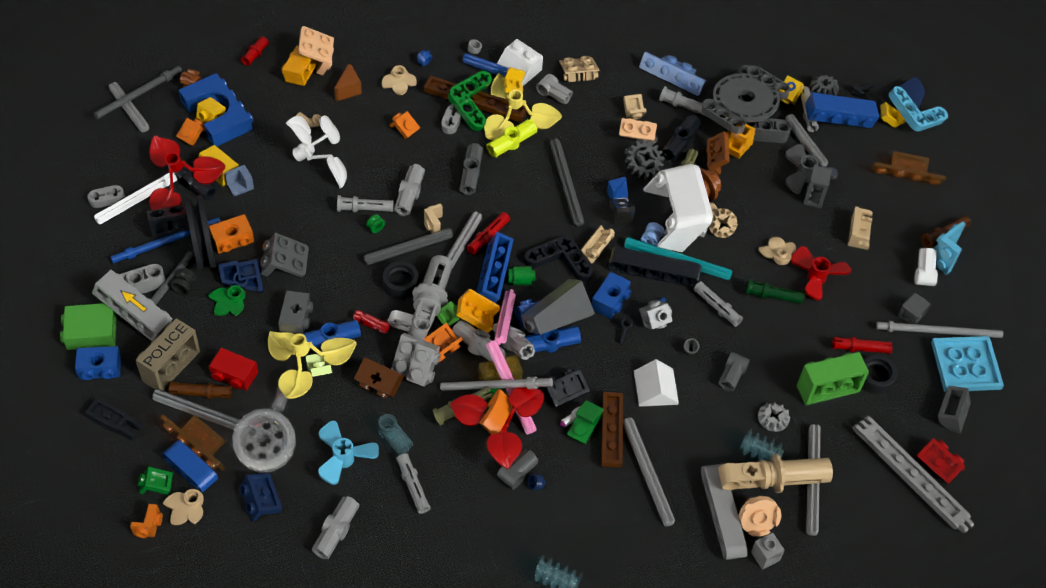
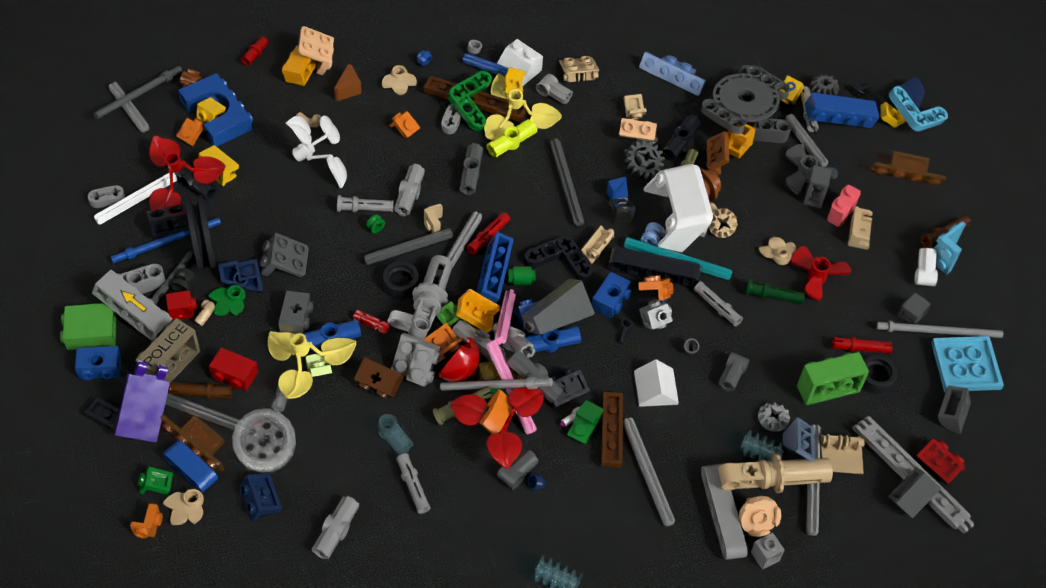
(142, 403): none -> dark purple tile
(181, 305): none -> red brick
(207, 309): none -> tan arm
(231, 234): orange brick -> none
(239, 180): sand blue panel -> none
(332, 468): medium azure piece -> none
(462, 363): none -> red cylinder
(527, 368): none -> dark grey piece
(664, 286): none -> orange bracket
(682, 101): light grey pin -> none
(800, 439): none -> sand blue slope
(843, 205): none -> coral brick
(843, 453): none -> tan hinge
(914, 492): none -> dark grey brick

